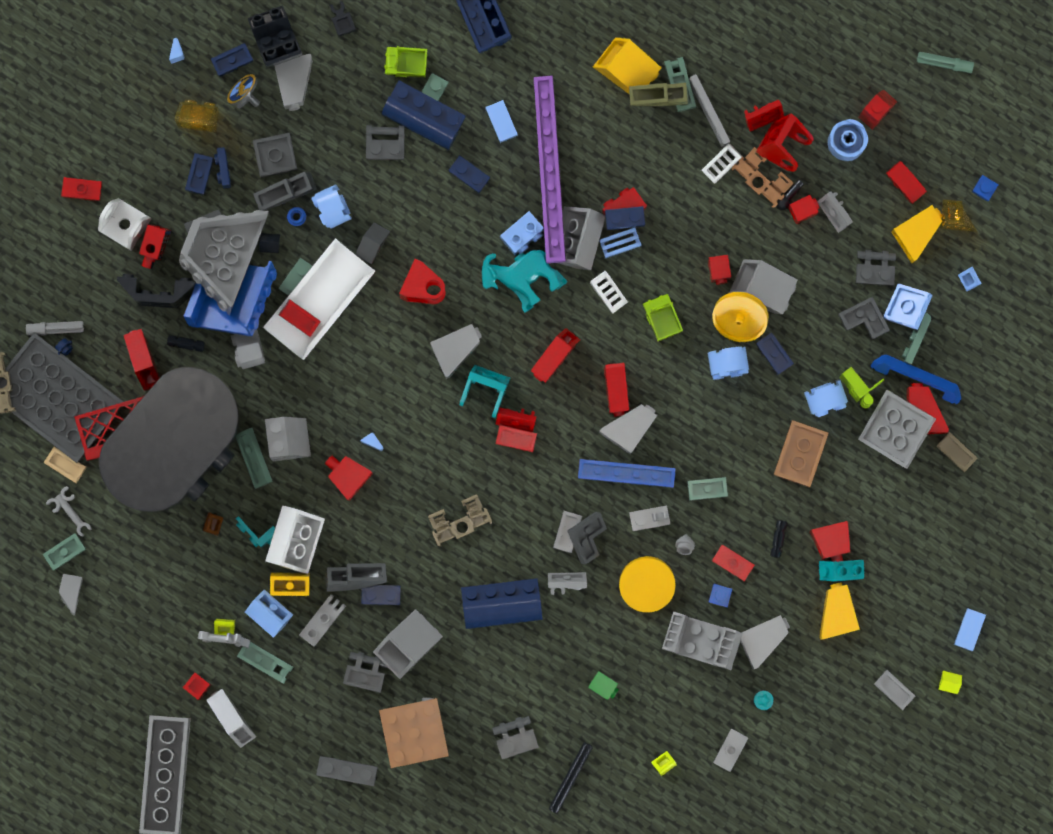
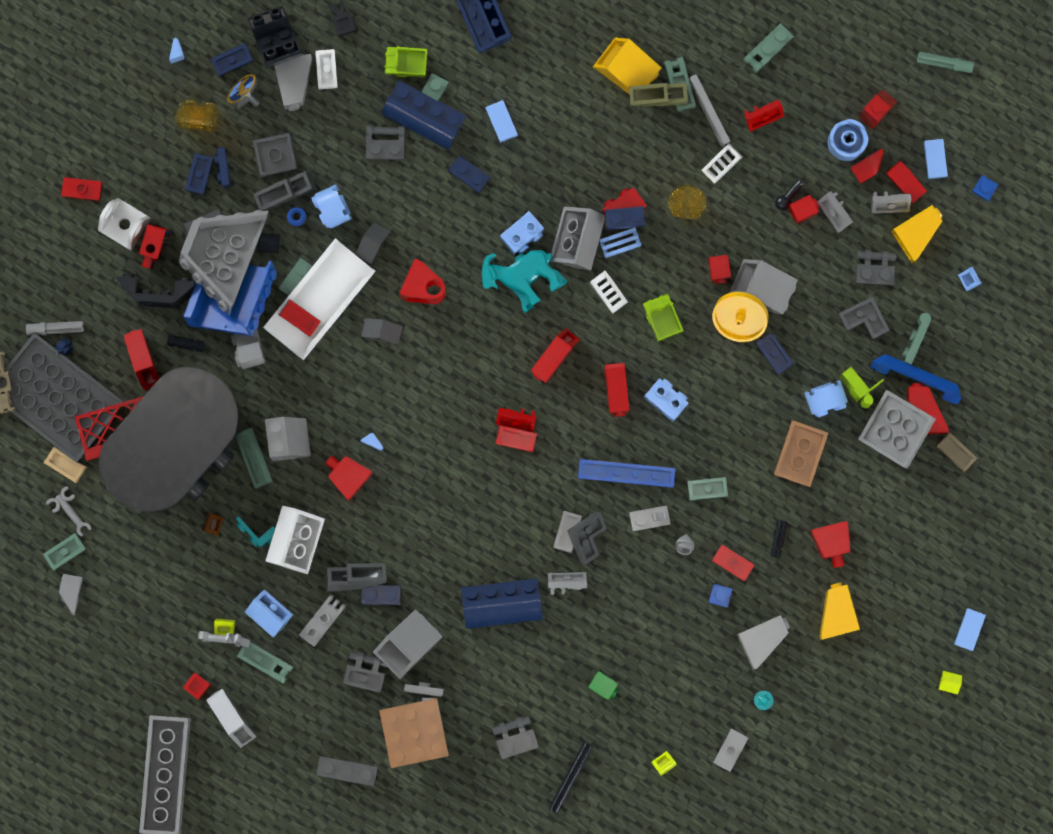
(289, 584): yellow brick -> none
(326, 69): none -> white plate
(381, 331): none -> dark grey slope
(423, 688): none -> light grey plate
(447, 532): dark tan piece -> none
(455, 348): light grey slope -> none
(490, 379): teal hose -> none
(549, 169): medium lavender plate -> none
(629, 428): light grey slope -> none
(647, 584): yellow piece -> none
(666, 399): none -> light blue brick
(678, 201): none -> clear yellow plate
(702, 641): light grey plate -> none
(728, 362): light blue brick -> none
(769, 47): none -> sand green plate
(771, 145): red hose -> none
(771, 192): medium nougat piece -> none
(841, 570): teal bracket -> none
(868, 167): none -> red slope
(890, 204): none -> light grey plate
(894, 690): light grey tile -> none
(907, 306): light blue tile -> none
(935, 159): none -> light blue tile
(955, 217): clear yellow slope -> none

